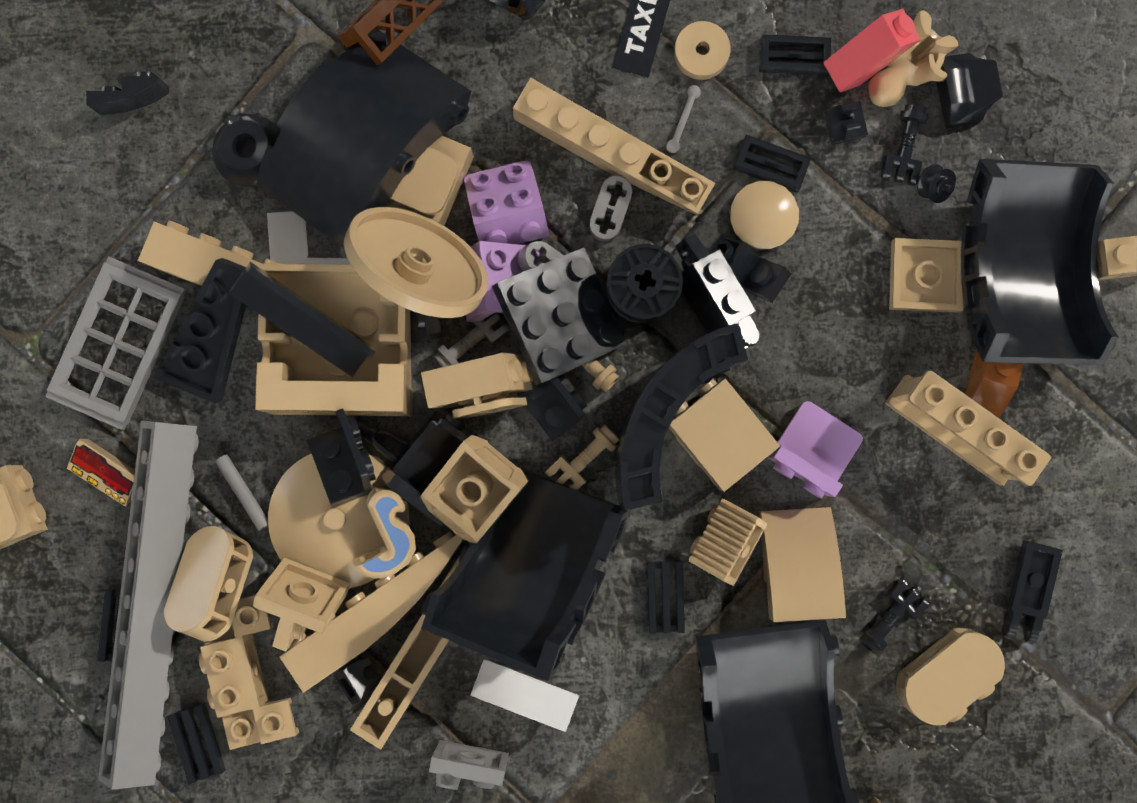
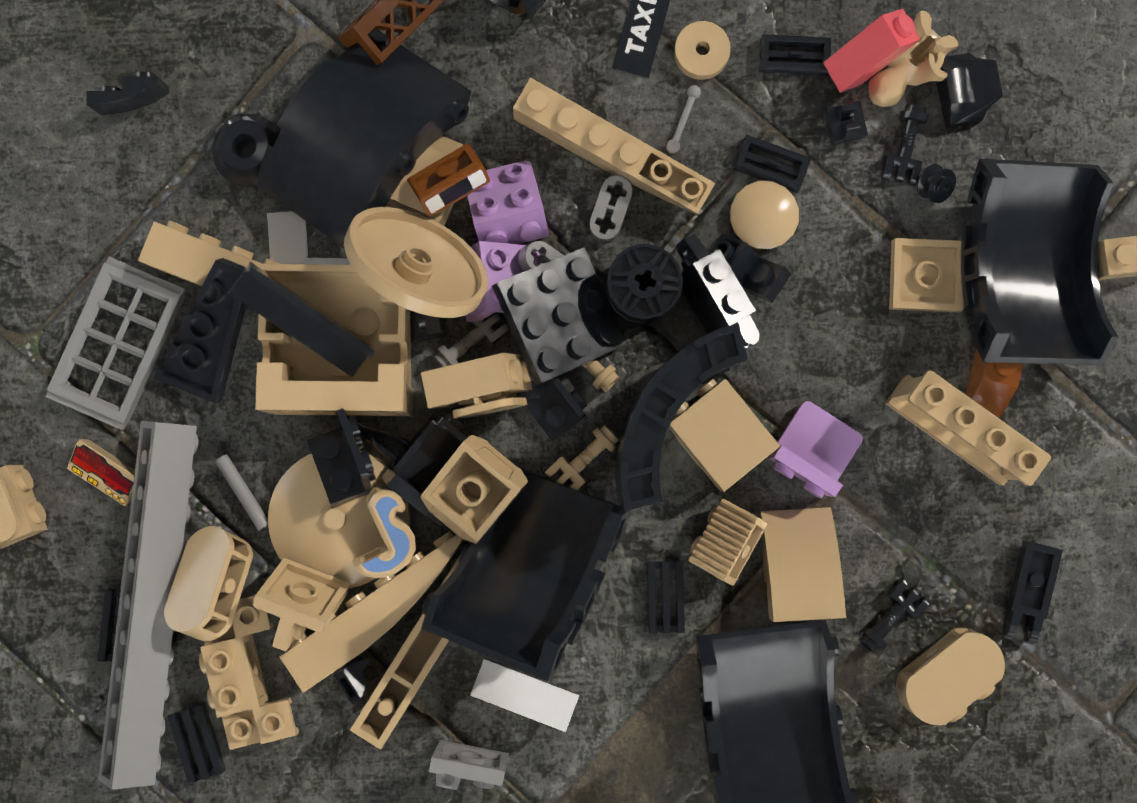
(449, 179): none -> dark orange slope

